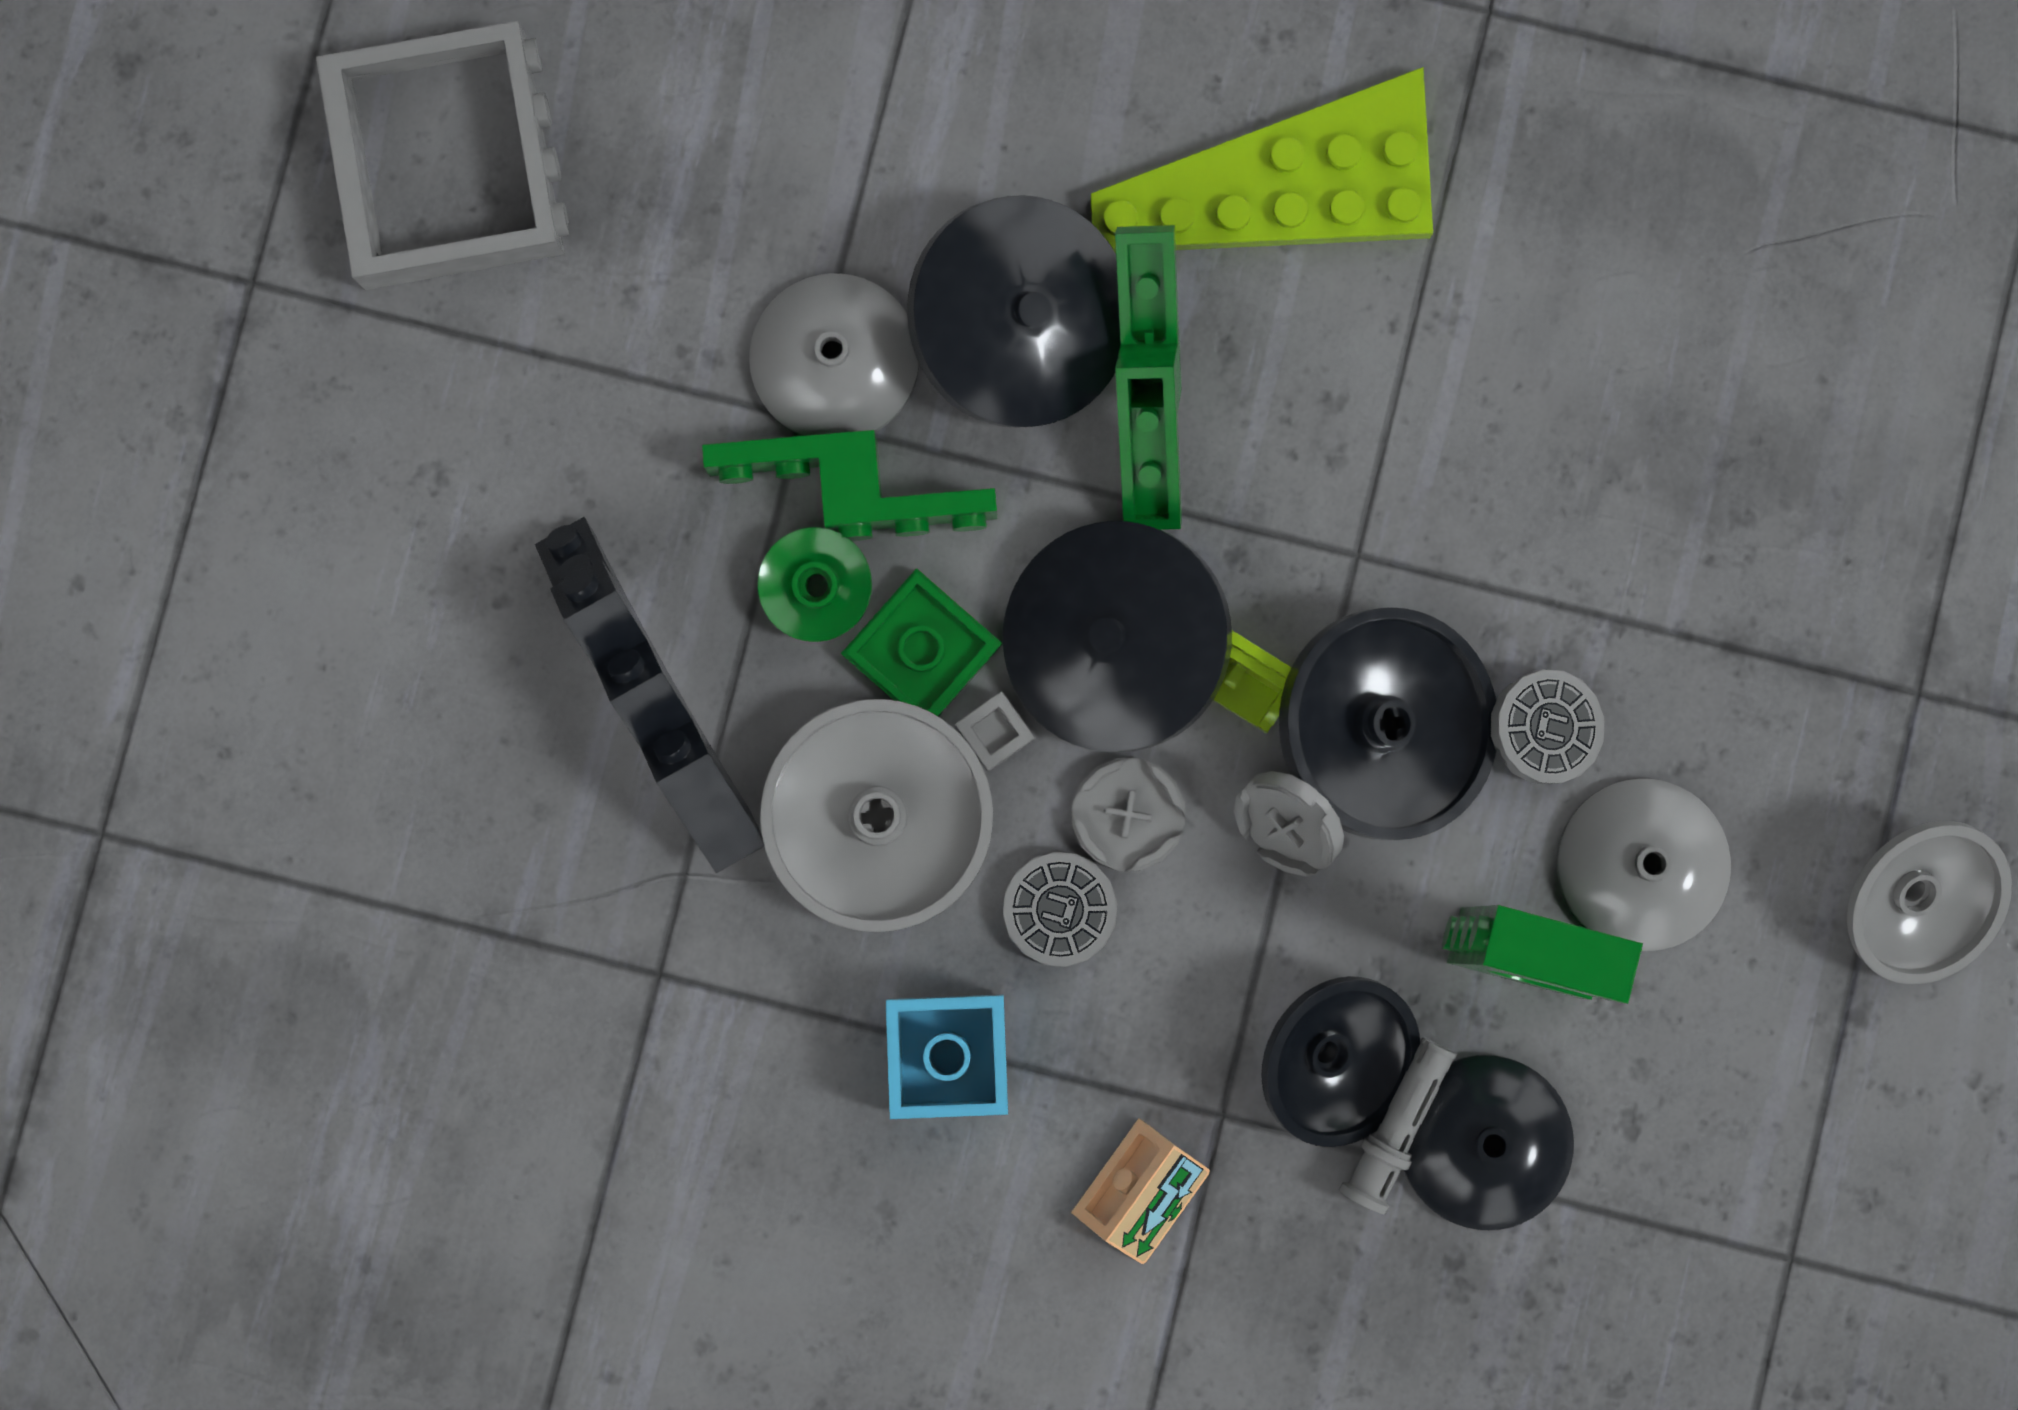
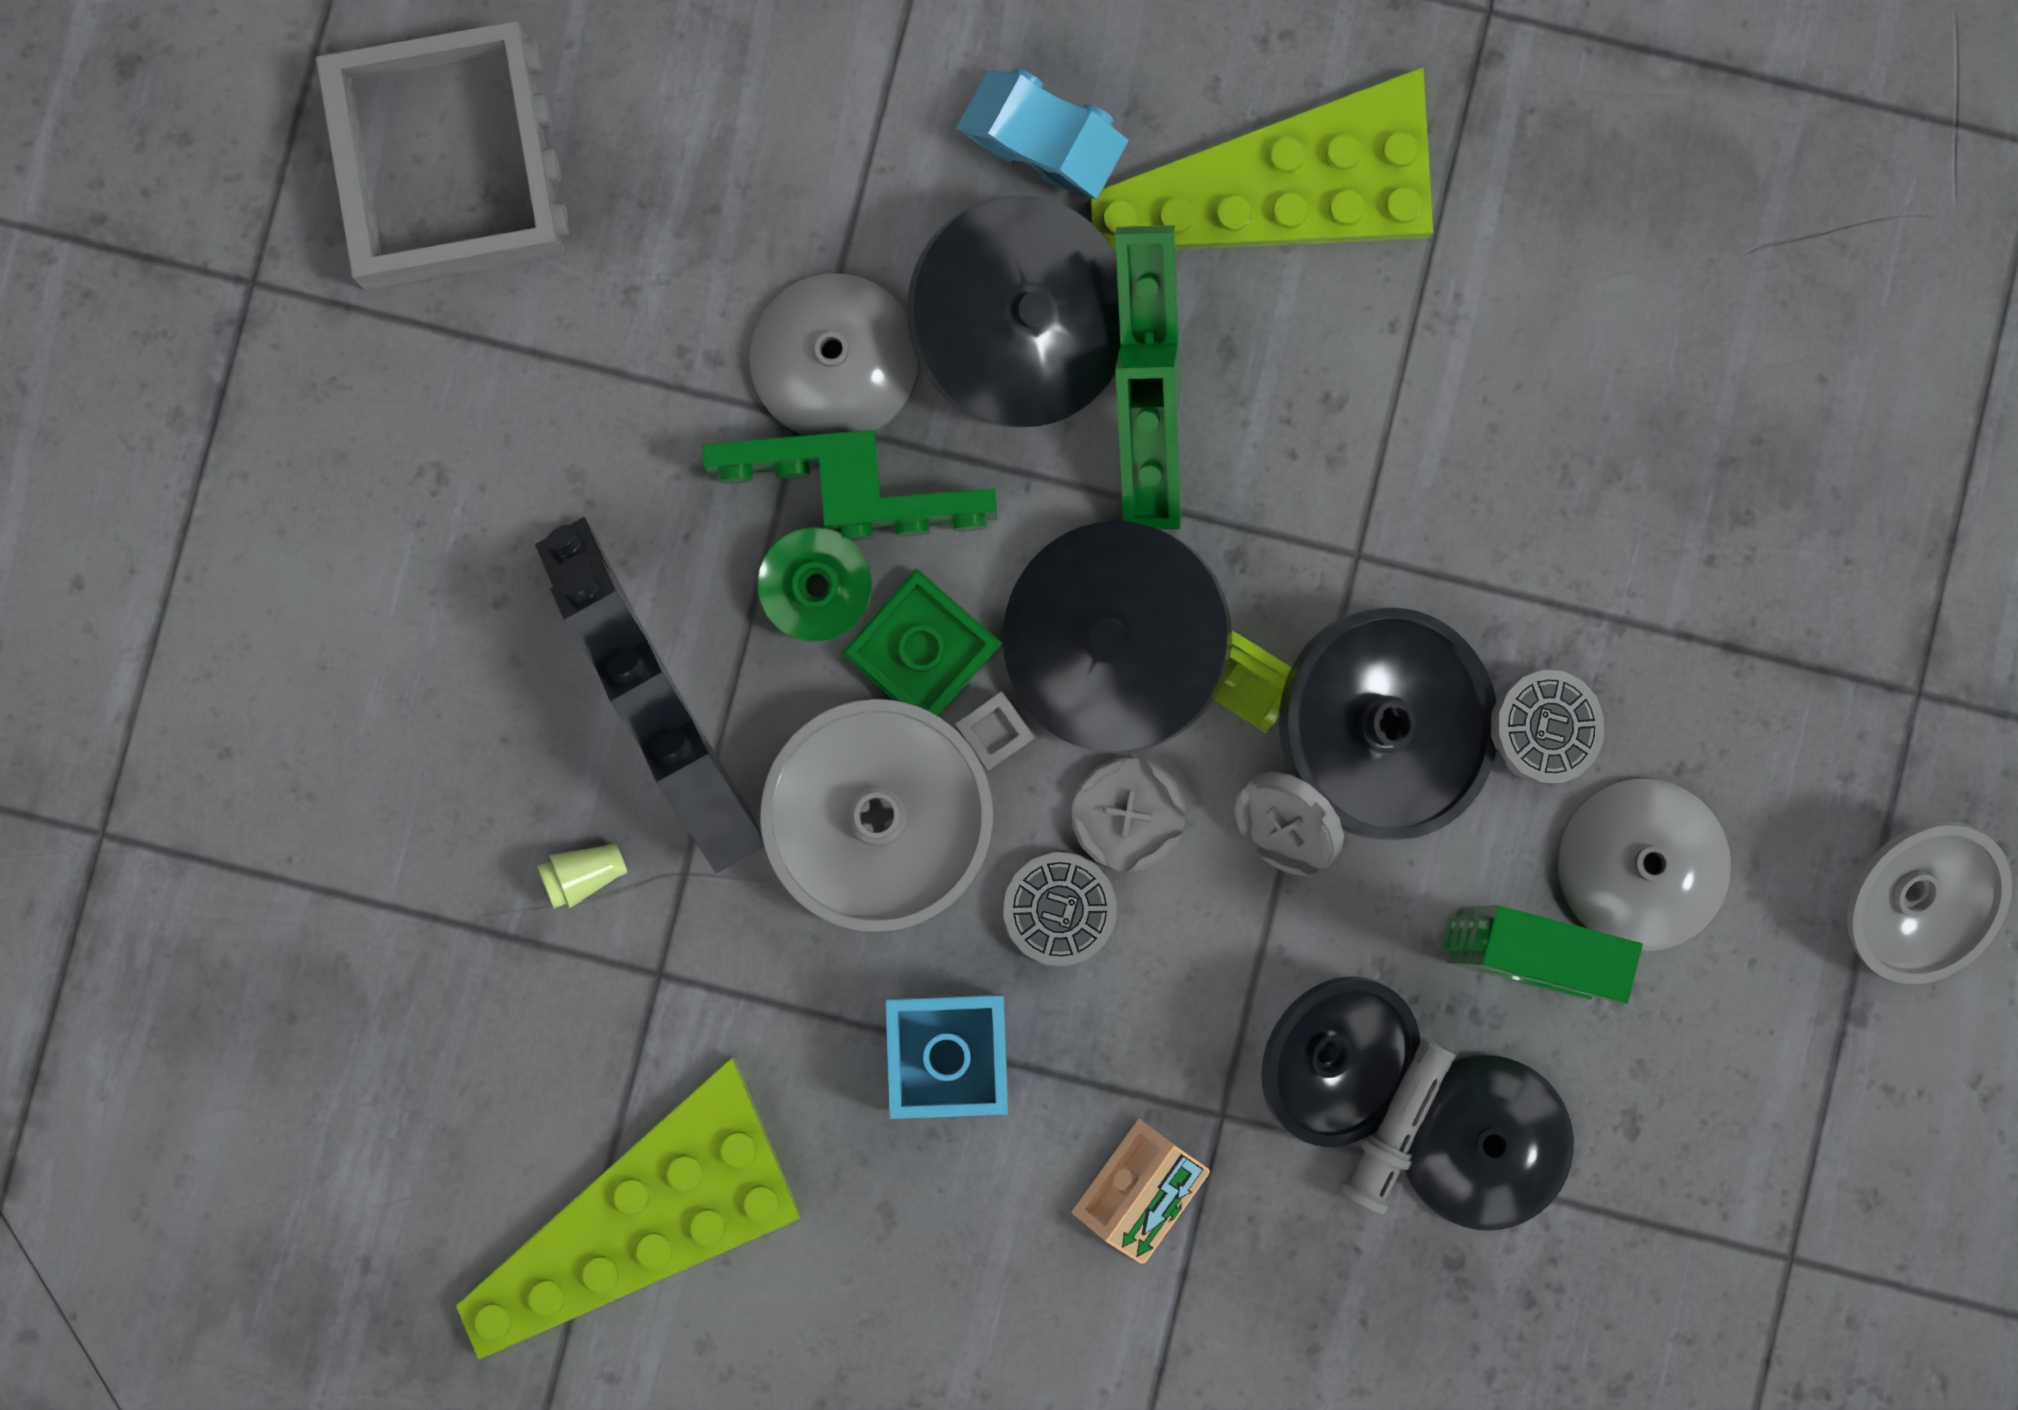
(579, 873): none -> yellowish green cone
(667, 1204): none -> lime wing
(1059, 140): none -> medium azure brick

